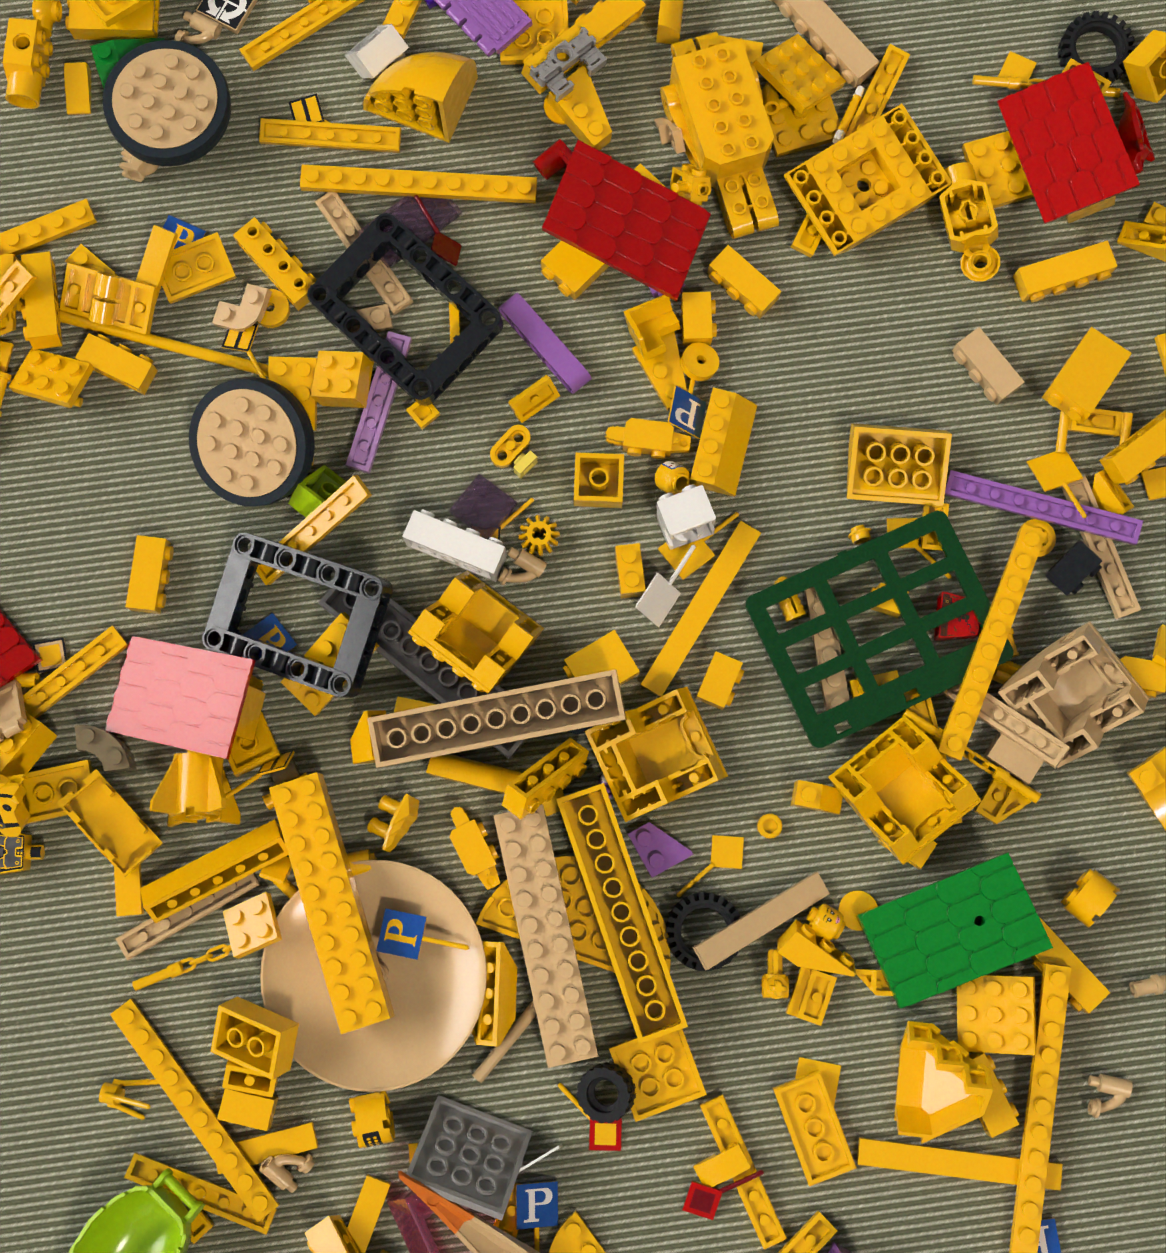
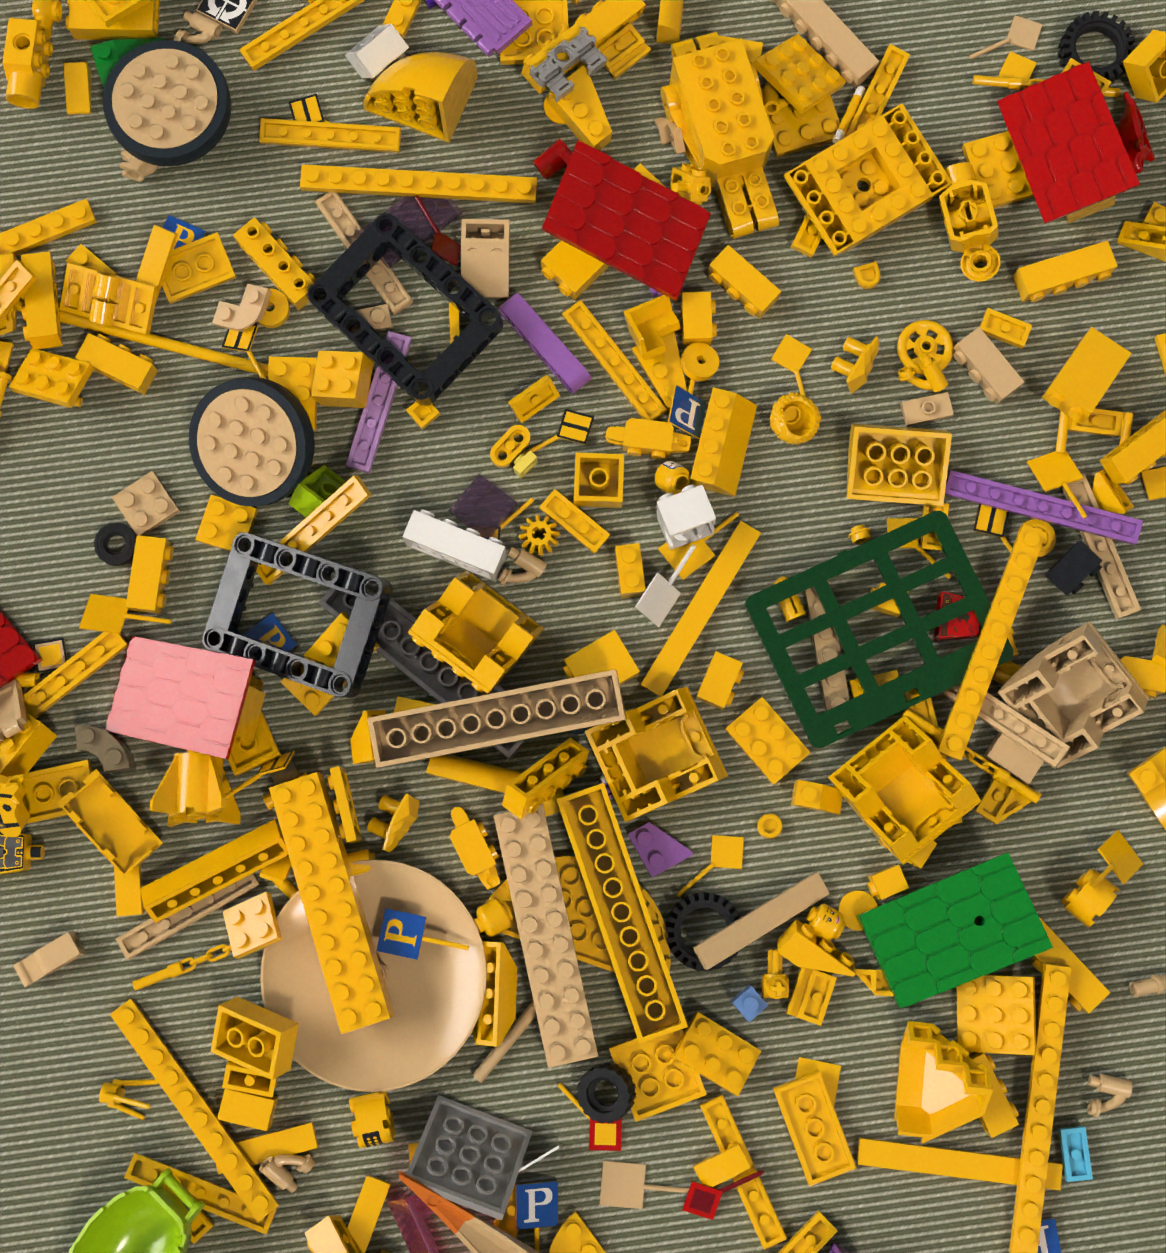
(49, 958): none -> tan piece
(103, 537): none -> black tyre
(109, 614): none -> yellow piece
(146, 504): none -> tan plate
(224, 522): none -> yellow plate
(344, 805): none -> yellow plate
(486, 256): none -> tan slope
(493, 917): none -> yellow head
(573, 427): none -> piece
(574, 521): none -> yellow plate
(614, 362): none -> yellow tile
(624, 51): none -> yellow plate
(625, 1185): none -> tan piece
(716, 1053): none -> yellow plate
(749, 1003): none -> medium blue brick
(767, 741): none -> yellow plate
(792, 355): none -> yellow piece
(795, 418): none -> yellow hair
(857, 373): none -> yellow connector
(867, 275): none -> yellow tile
(887, 882): none -> yellow brick
(921, 328): none -> yellow plate
(927, 409): none -> tan plate
(935, 378): none -> yellow plant
(992, 522): none -> piece
(1005, 328): none -> yellow plate
(1022, 33): none -> tan piece
(1075, 1153): none -> medium azure plate
(1119, 857): none -> yellow piece

